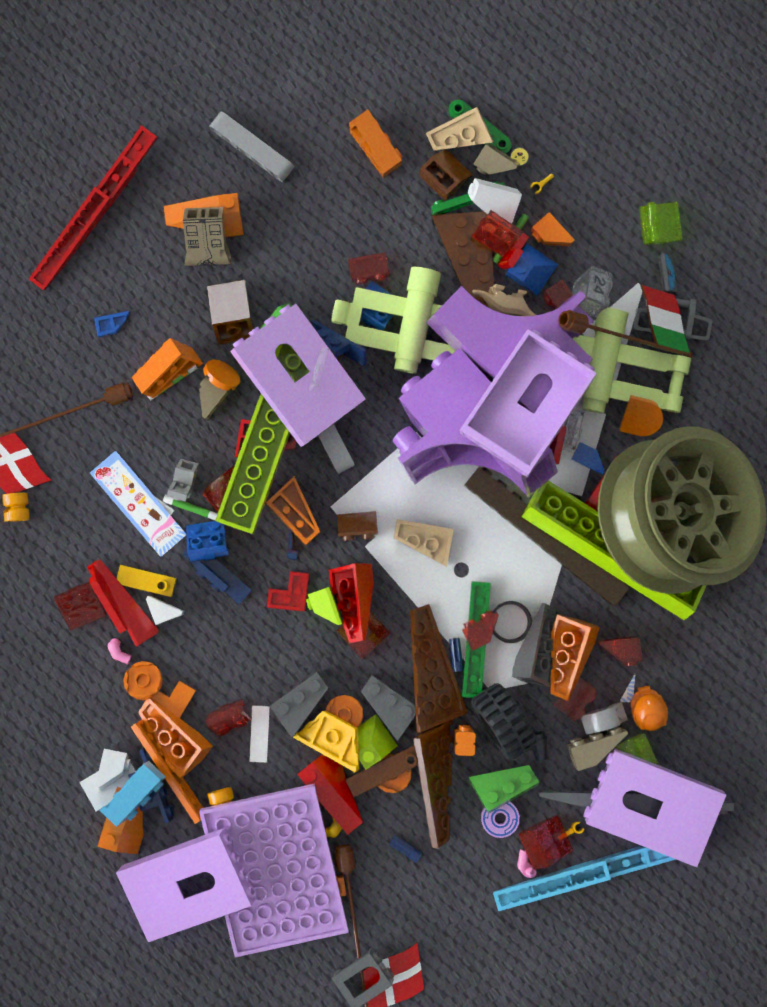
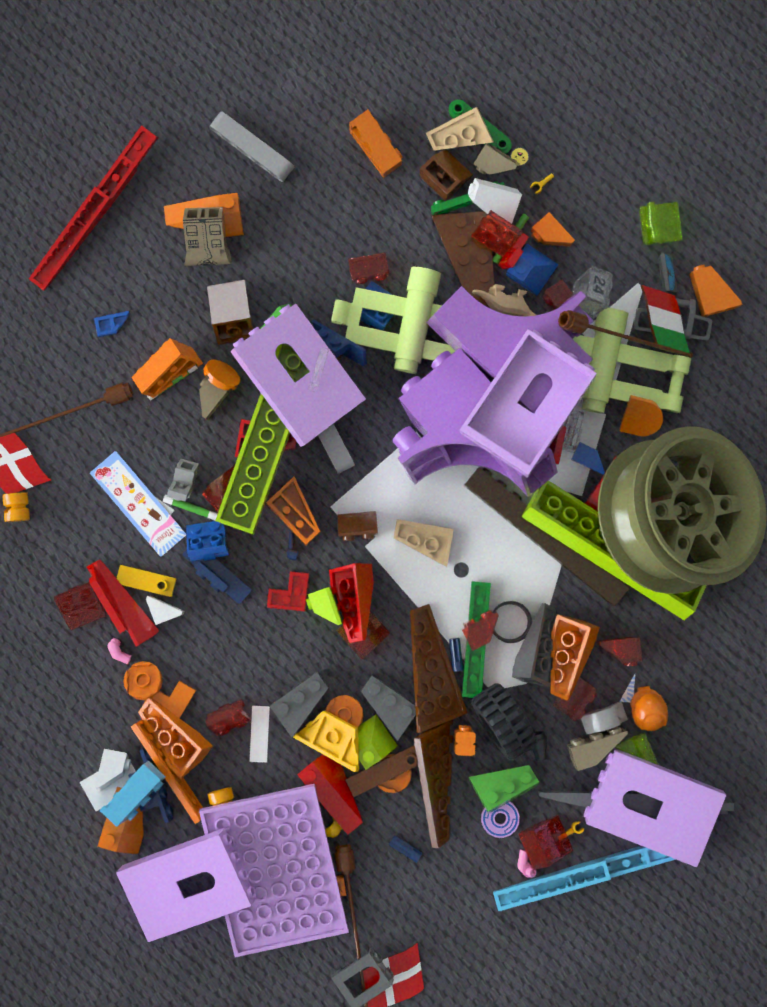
(712, 292): none -> orange slope

